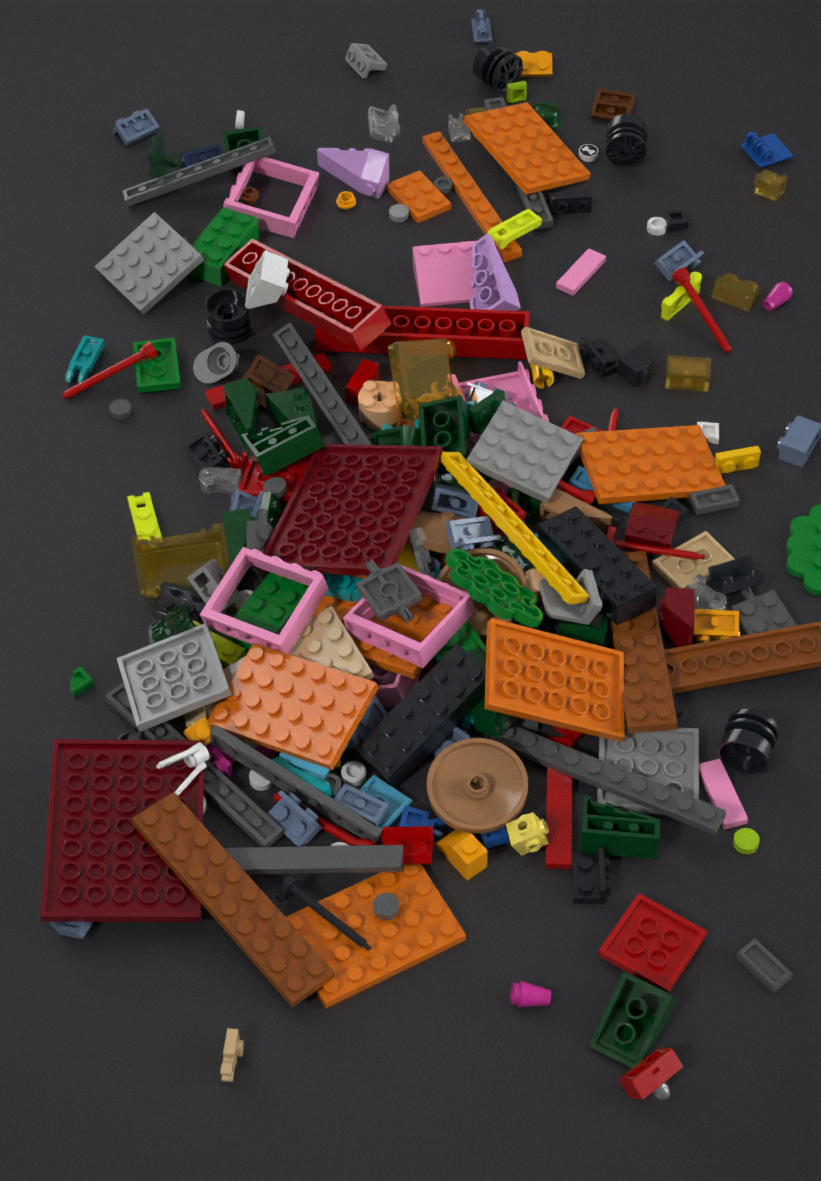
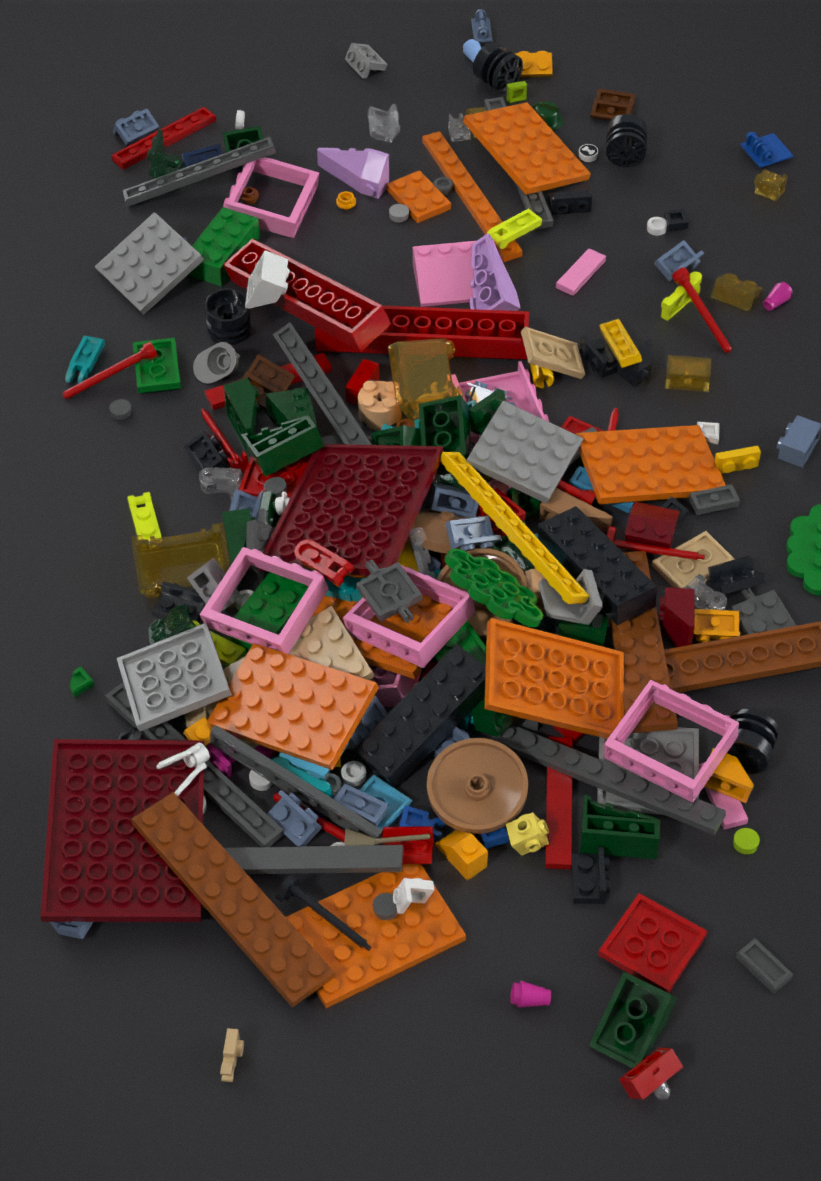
(171, 134): none -> red tile
(281, 503): none -> white plate
(323, 560): none -> red plate
(357, 839): none -> dark tan piece
(412, 890): none -> white bracket
(471, 49): none -> light blue cone
(620, 343): none -> yellow tile
(655, 771): none -> bright pink window
(730, 779): none -> light orange slope

